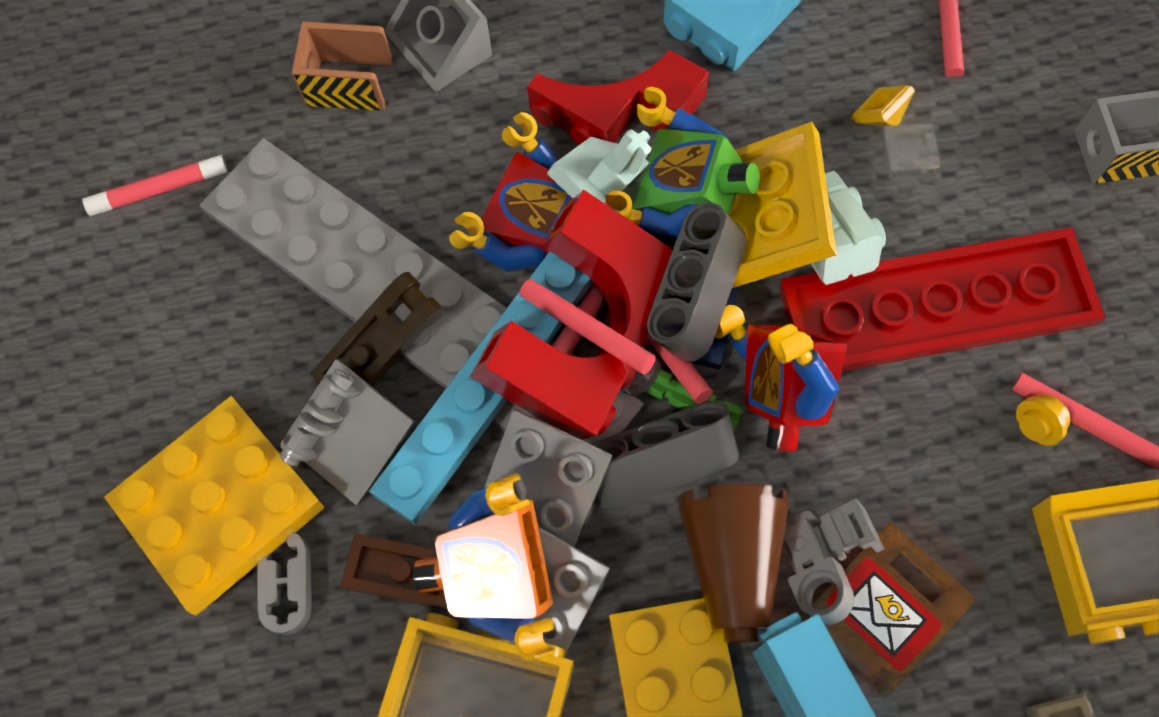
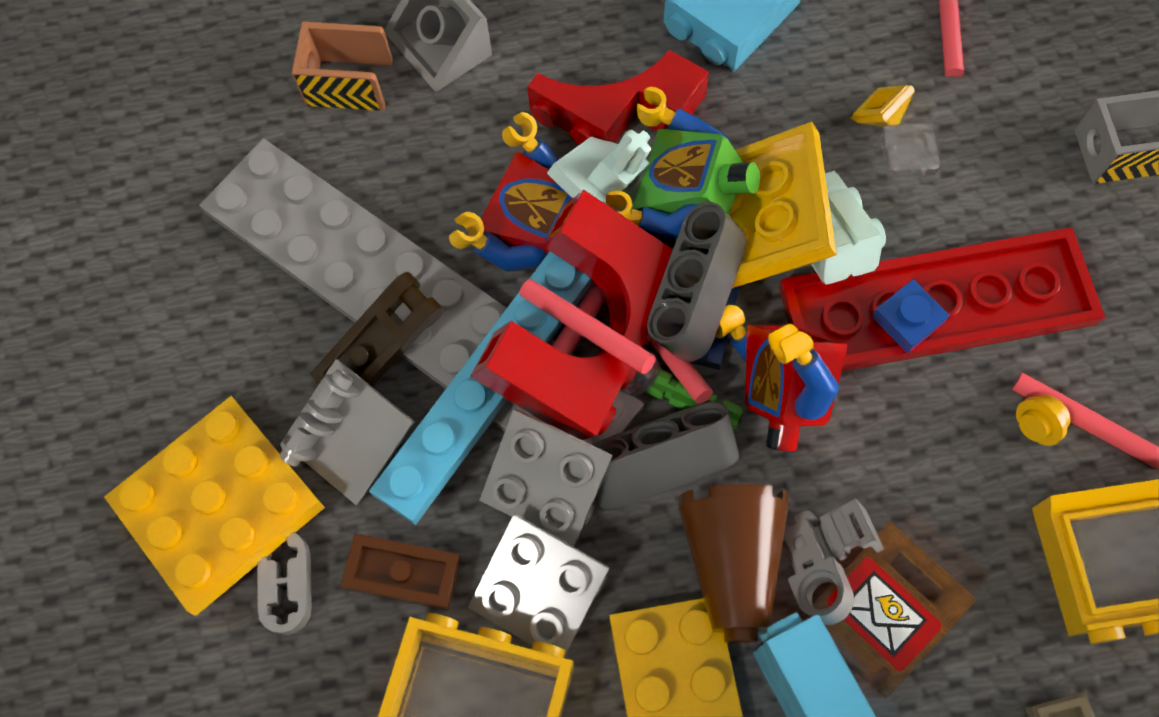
(155, 185): coral bar -> none
(494, 568): torso -> none
(910, 316): none -> blue plate

